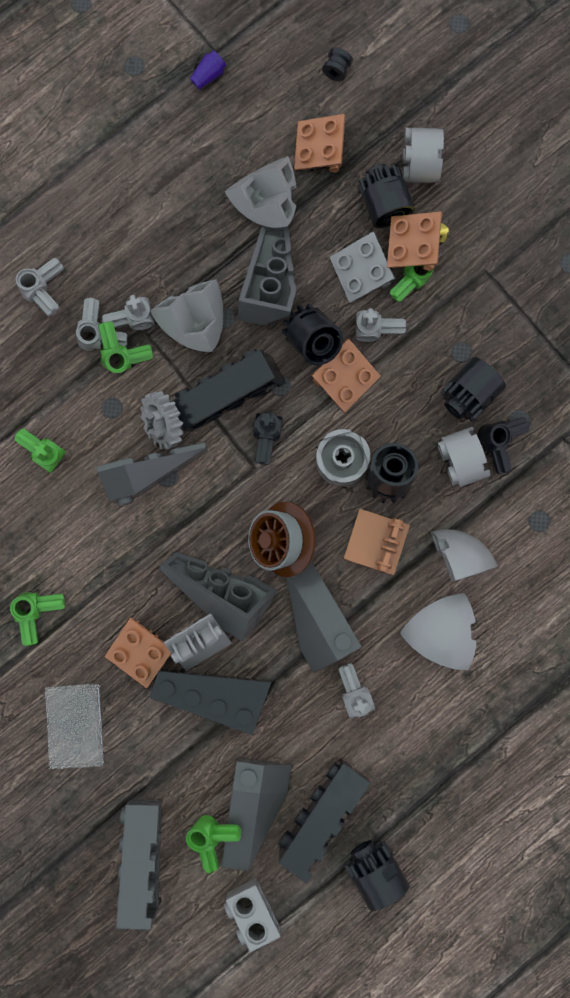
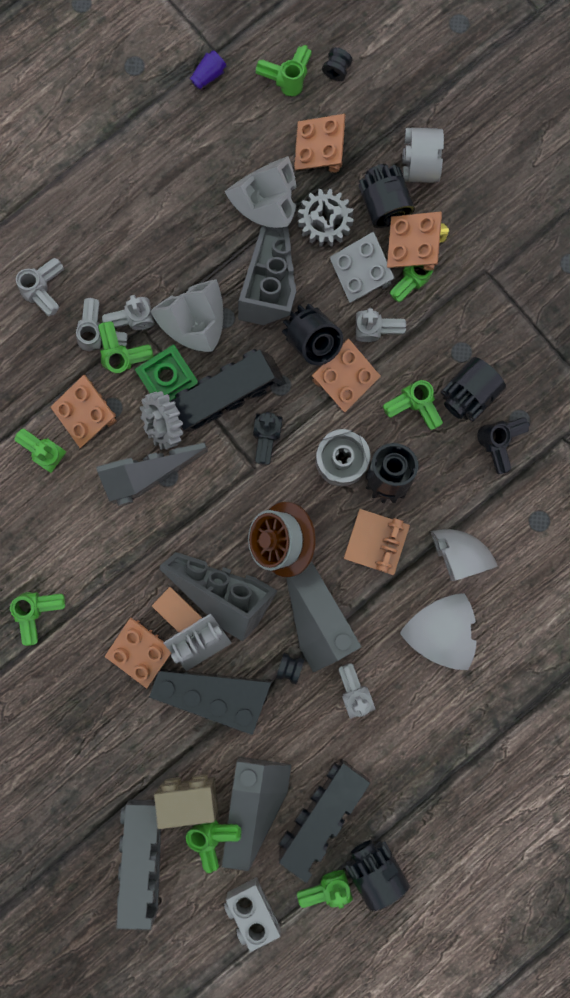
(74, 726): clear piece -> none
(83, 411): none -> nougat hinge
(171, 360): none -> green piece
(176, 610): none -> nougat tile
(186, 802): none -> dark tan brick
(288, 75): none -> bright green axle
(290, 668): none -> black wheel
(333, 890): none -> bright green axle
(335, 214): none -> light grey gear
(408, 400): none -> bright green axle
(464, 457): light grey brick -> none

